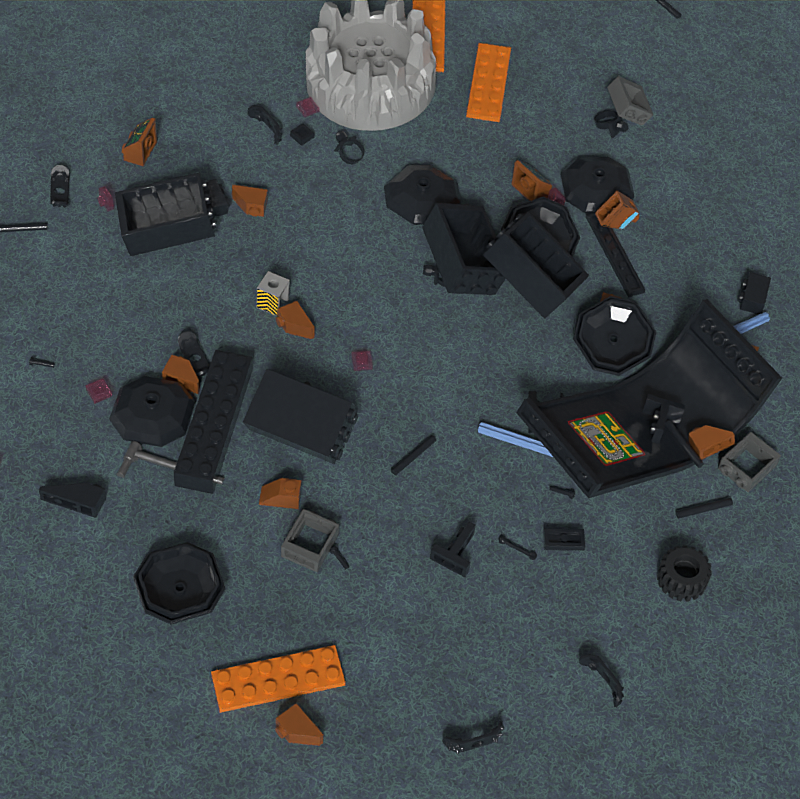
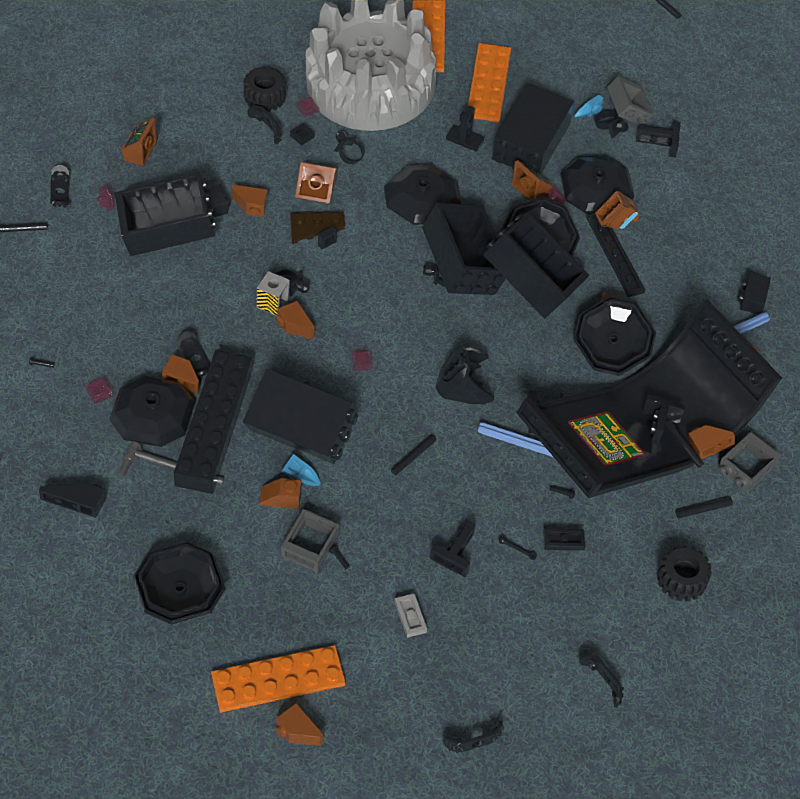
(265, 88): none -> black tyre
(299, 283): none -> black piece
(299, 470): none -> dark azure plate
(311, 224): none -> dark brown wing
(316, 182): none -> slope
(327, 237): none -> black plate
(410, 615): none -> light grey plate
(455, 378): none -> black piece
(463, 134): none -> black bracket
(533, 128): none -> black container
(592, 107): none -> dark azure plate
(661, 137): none -> black bracket

